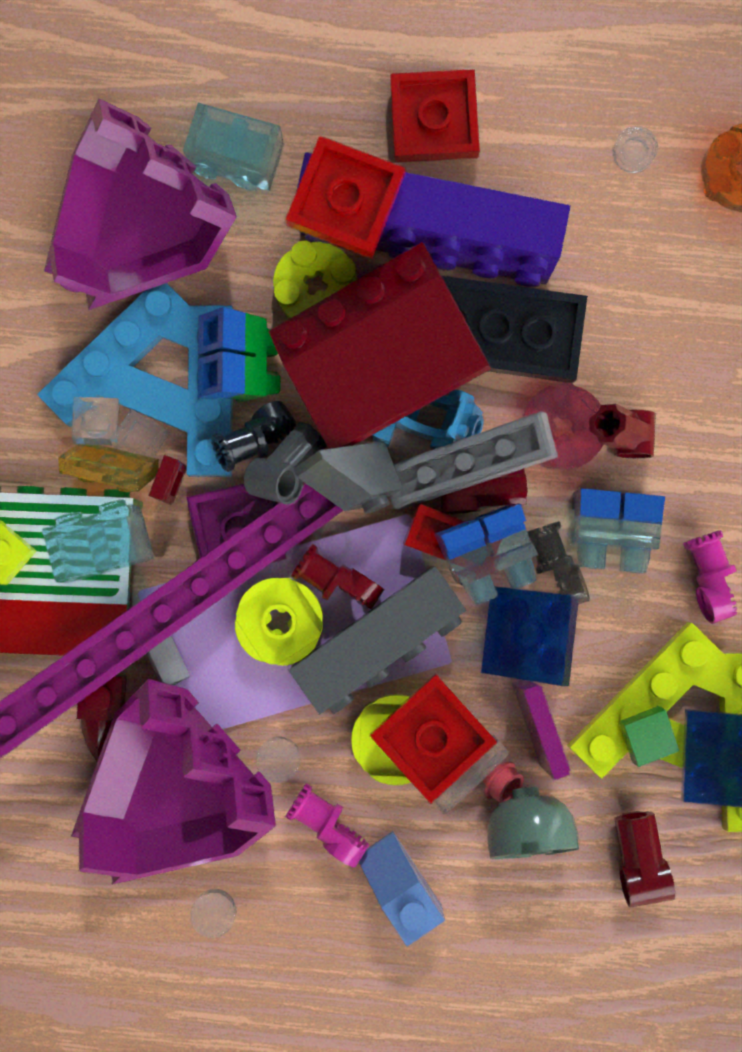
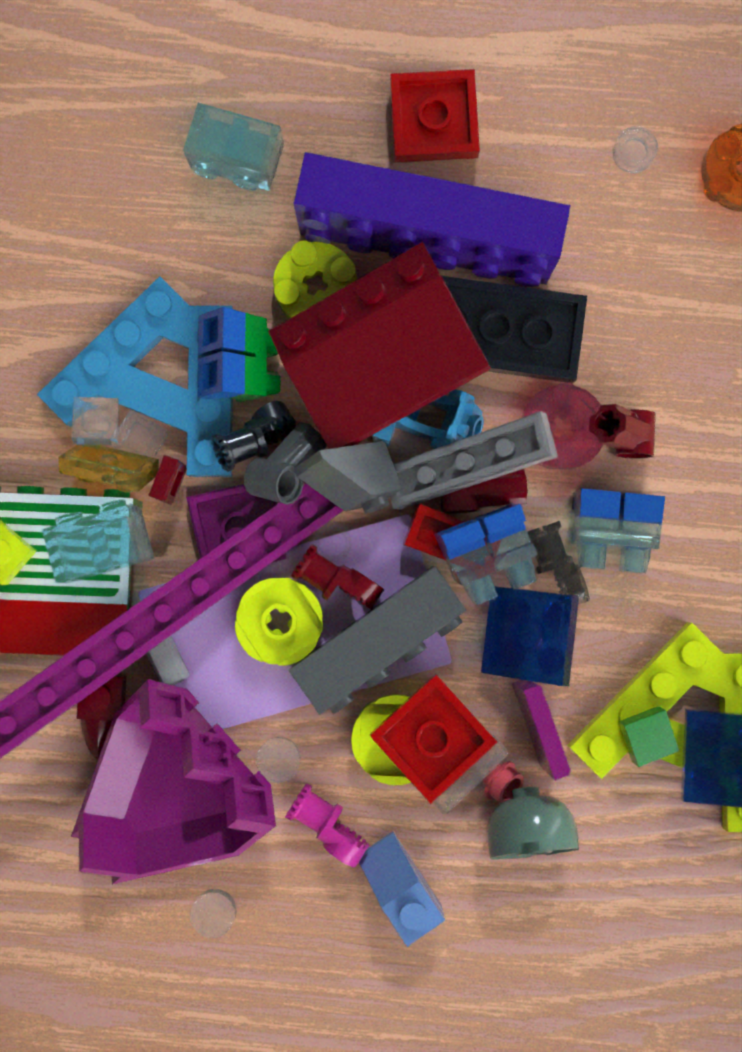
(132, 212): magenta panel -> none
(345, 196): red plate -> none
(644, 872): dark red piece -> none
(712, 564): dark pink connector -> none

